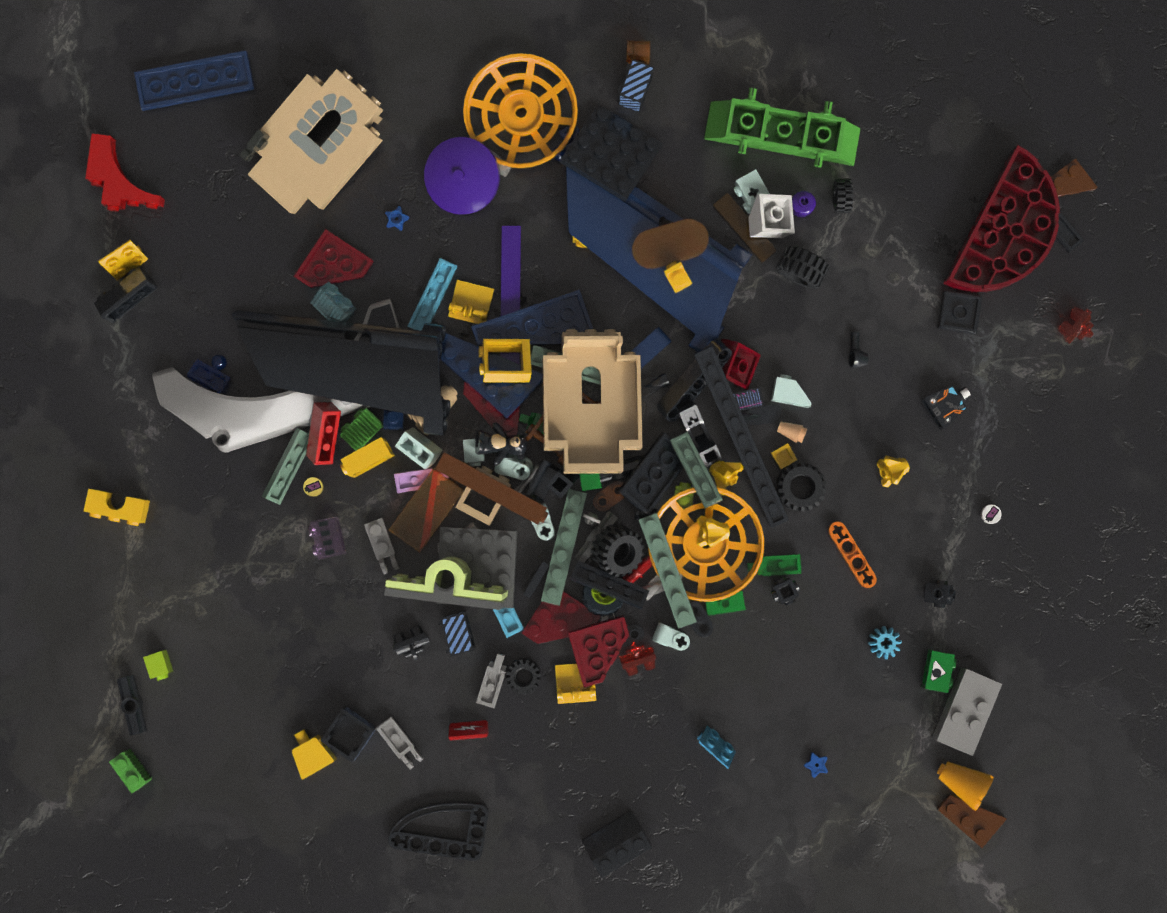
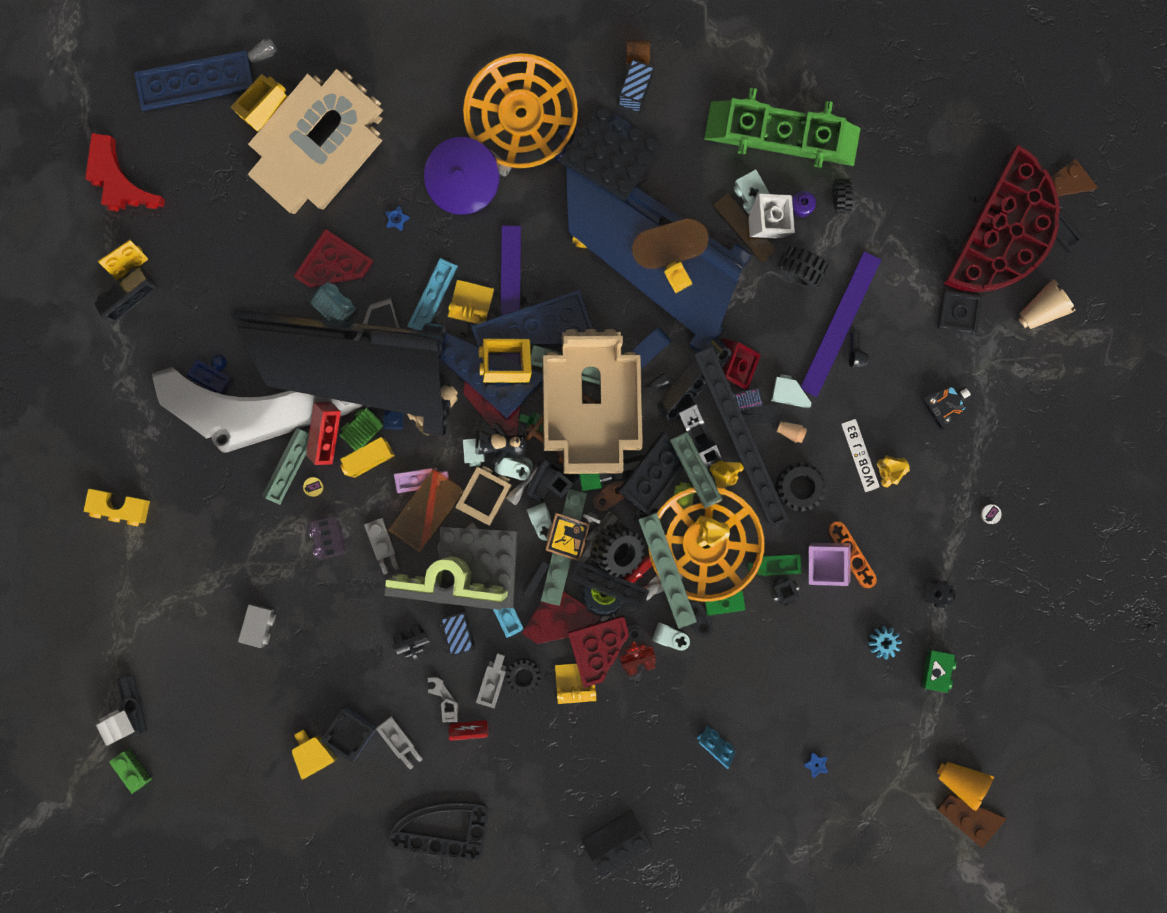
(114, 727): none -> white brick
(158, 665): lime brick -> none
(255, 144): pearl dark grey plate -> none
(256, 626): none -> light grey brick
(260, 101): none -> yellow window
(263, 50): none -> clear cone
(418, 448): light aqua brick -> none
(440, 689): none -> light grey piece
(492, 489): reddish brown brick -> none
(567, 537): none -> piece
(784, 456): yellow plate -> none
(829, 564): none -> lavender piece
(840, 324): none -> dark purple tile
(860, 455): none -> white sticker
(967, 711): light grey brick -> none
(1046, 306): none -> tan cone
(1081, 318): clear red hips -> none

